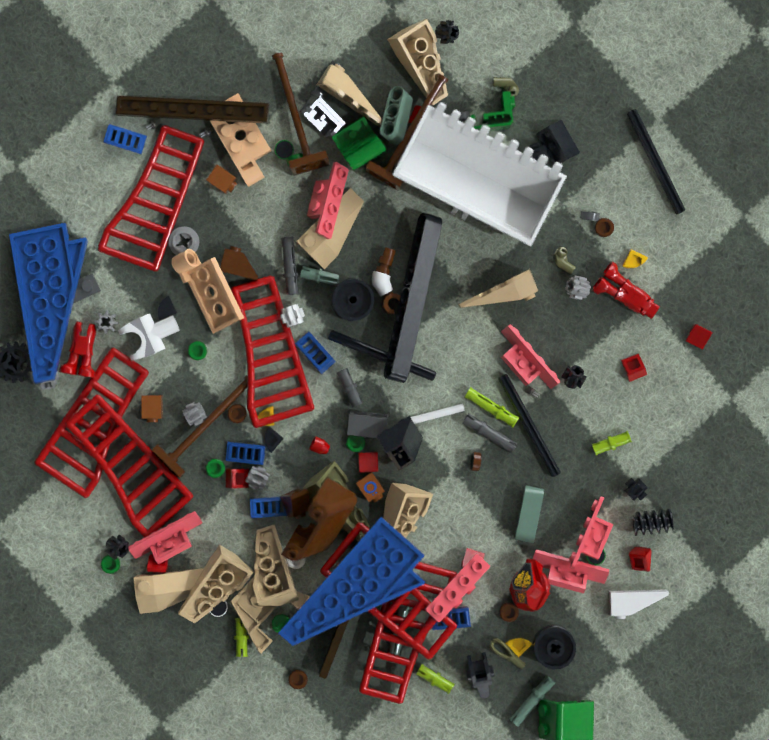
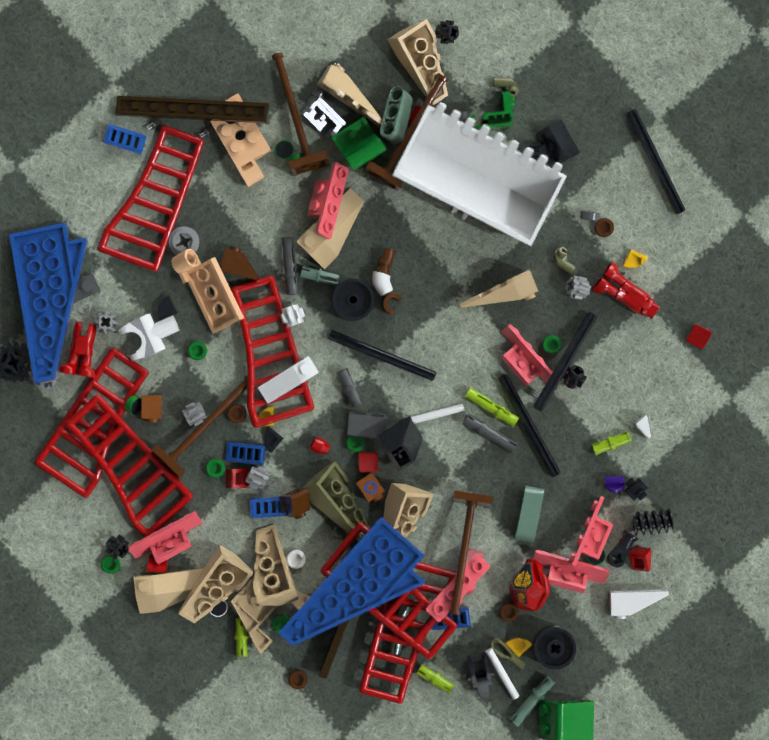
(133, 405): none -> tile
(222, 179): dark orange brick -> none
(288, 379): none -> white slope
(326, 364): blue slope -> none
(330, 510): reddish brown windscreen -> none
(412, 297): black beam -> none
(470, 500): none -> reddish brown tile
(475, 461): reddish brown tile -> none
(502, 673): none -> white bar
(551, 344): none -> green tile
(565, 361): none -> black axle
(614, 483): none -> dark purple plate
(622, 548): none -> black connector
(634, 367): red slope -> none
(643, 426): none -> white slope

